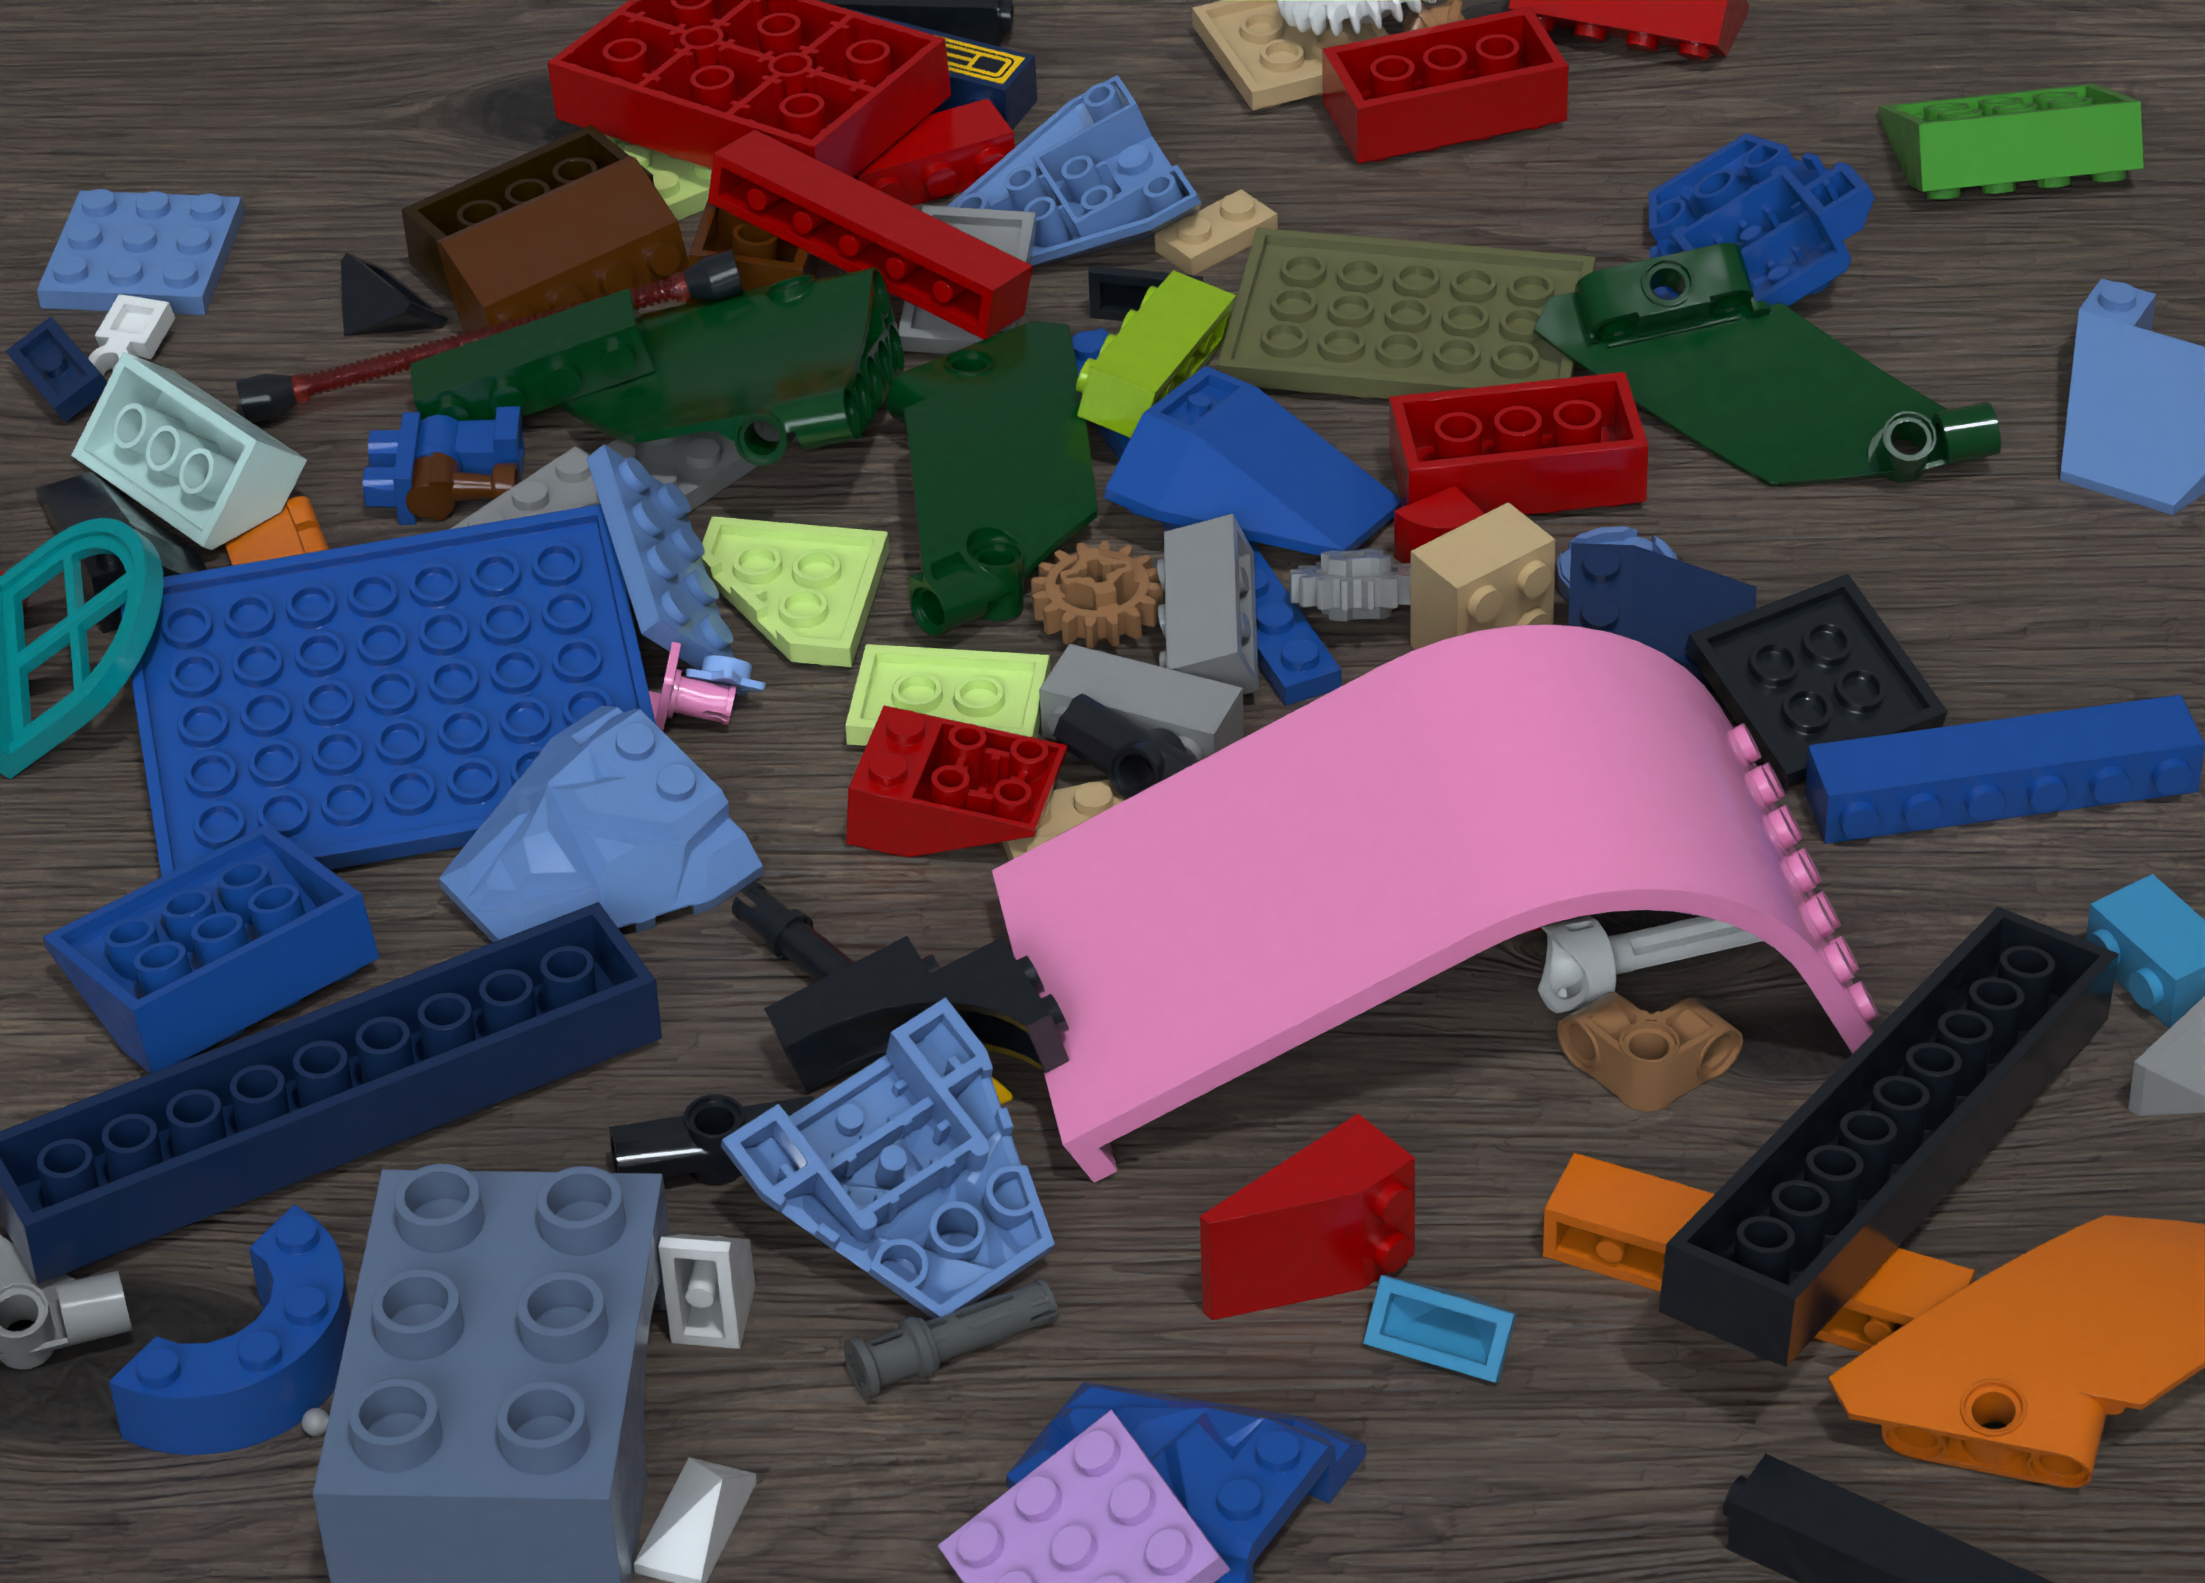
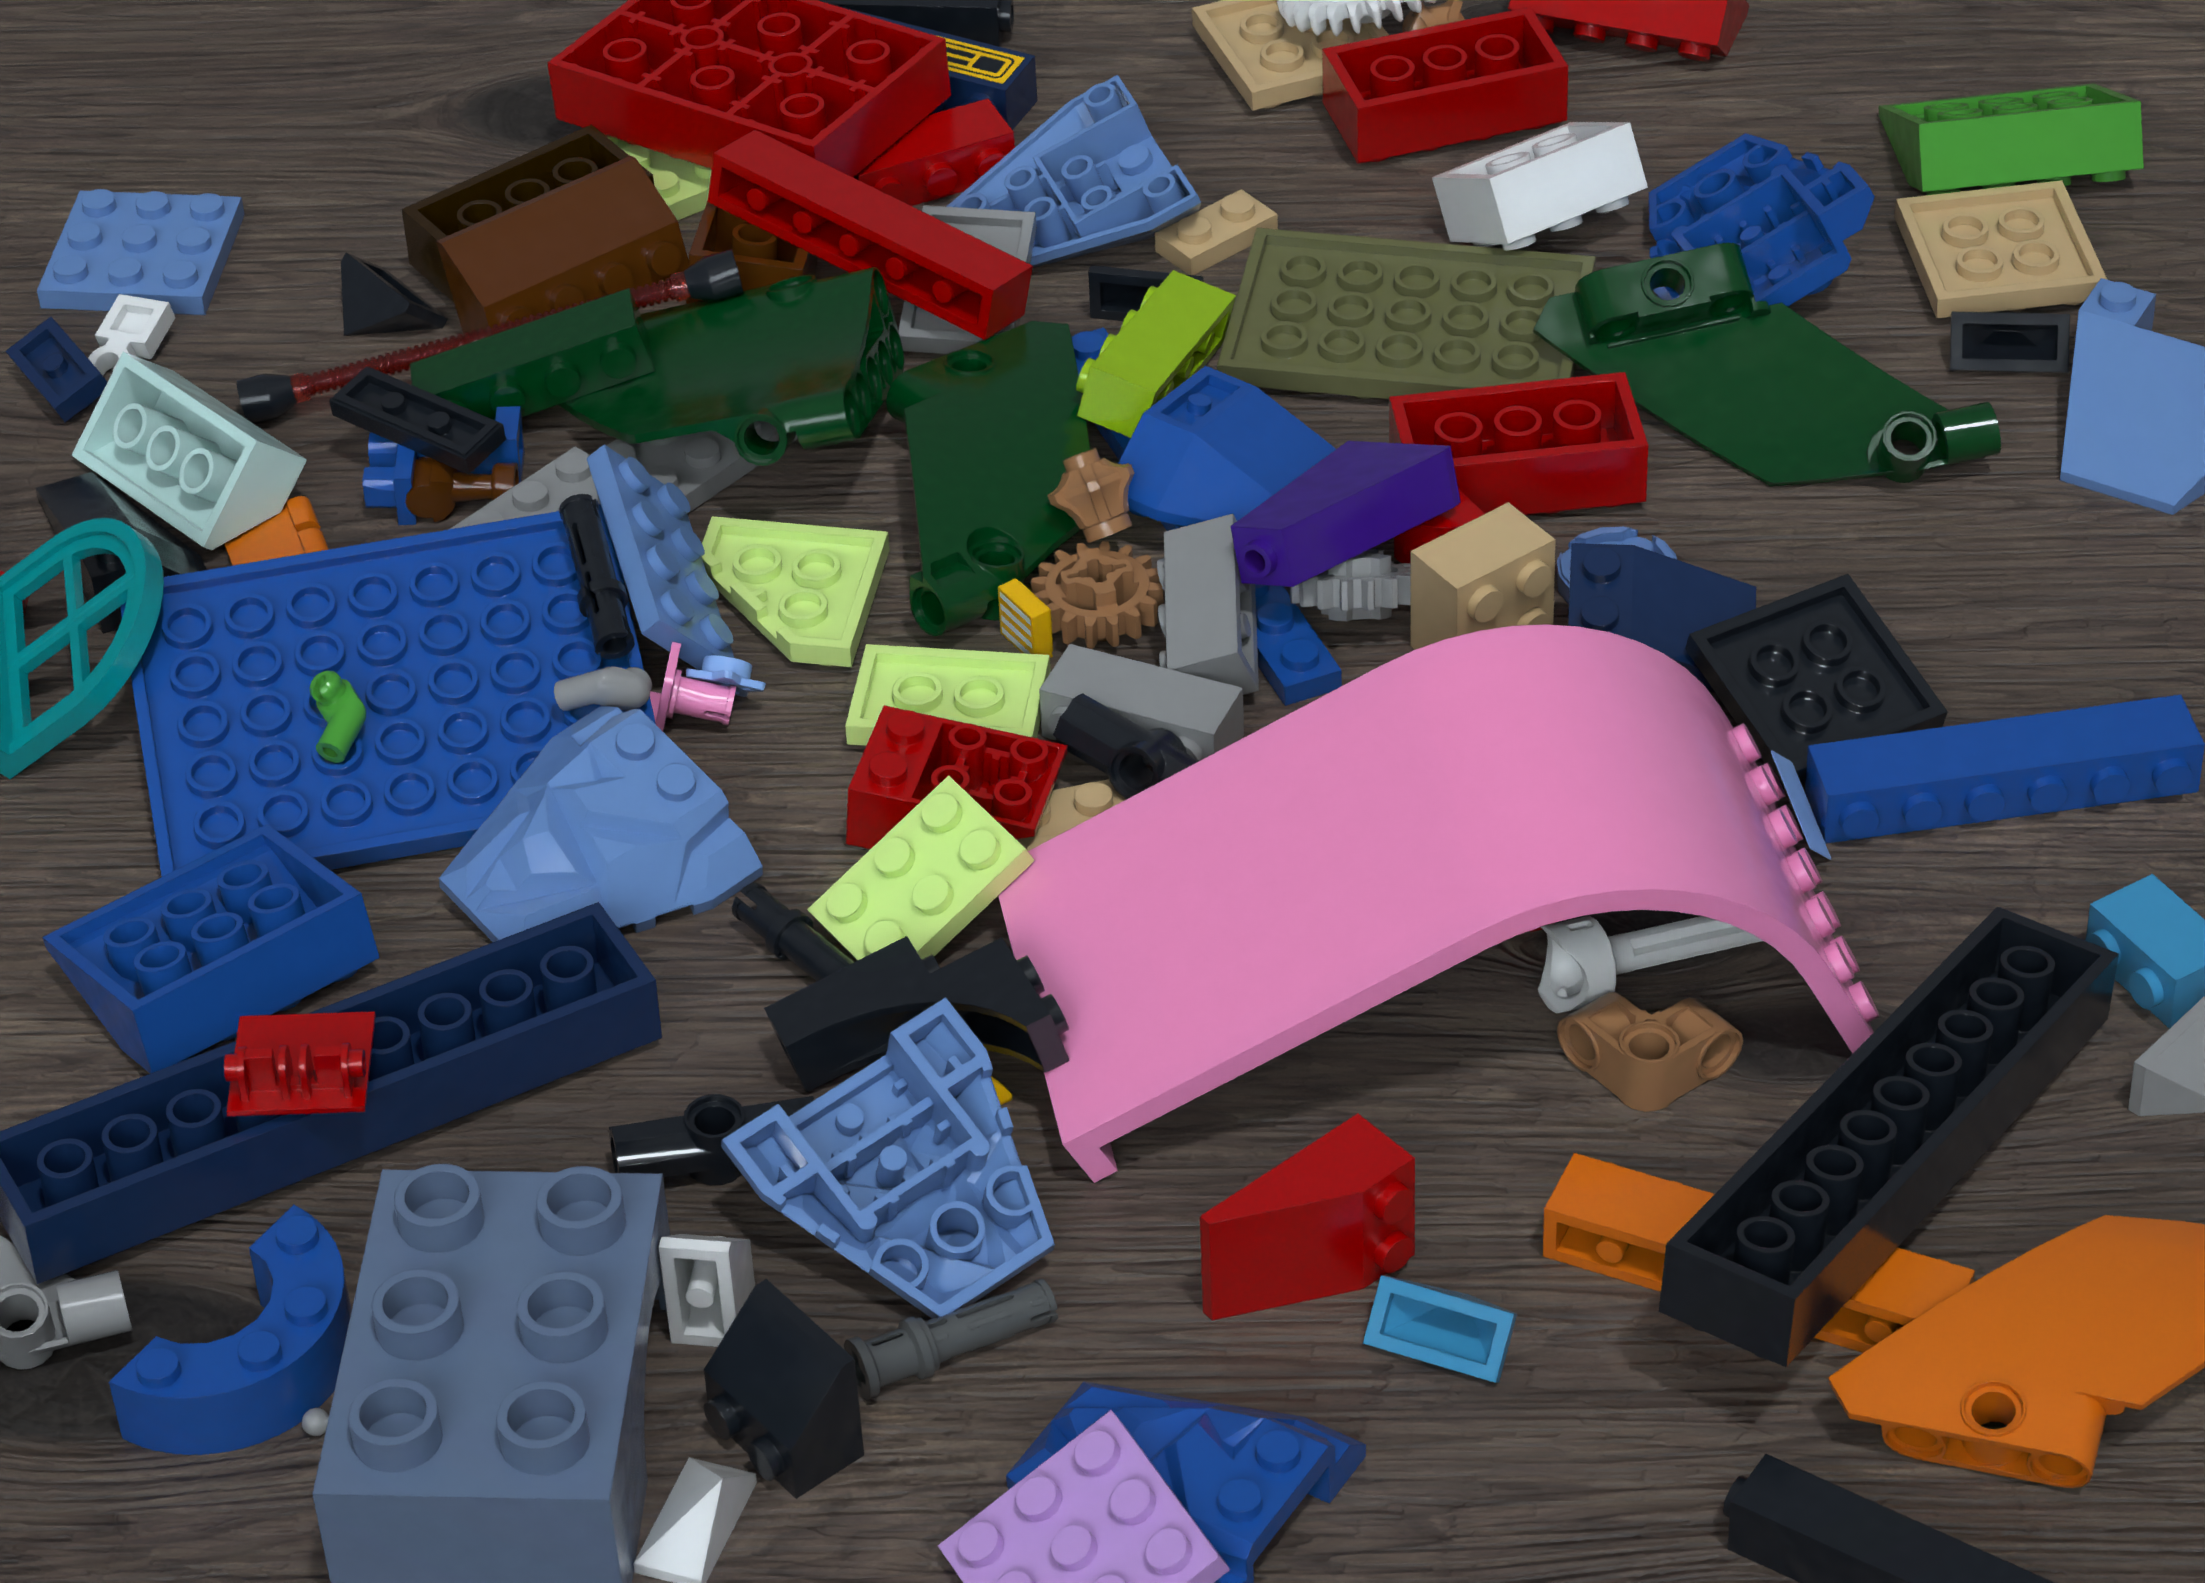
(300, 1064): none -> red hinge
(342, 712): none -> bright green arm
(417, 420): none -> black tile
(600, 593): none -> black pin
(605, 687): none -> light grey arm
(784, 1393): none -> black slope
(923, 877): none -> yellowish green plate
(1025, 619): none -> yellow tile
(1094, 494): none -> medium nougat rock
(1343, 509): none -> dark purple slope
(1540, 184): none -> white brick
(1800, 805): none -> light blue sticker
(1999, 248): none -> tan plate
(2009, 342): none -> black slope

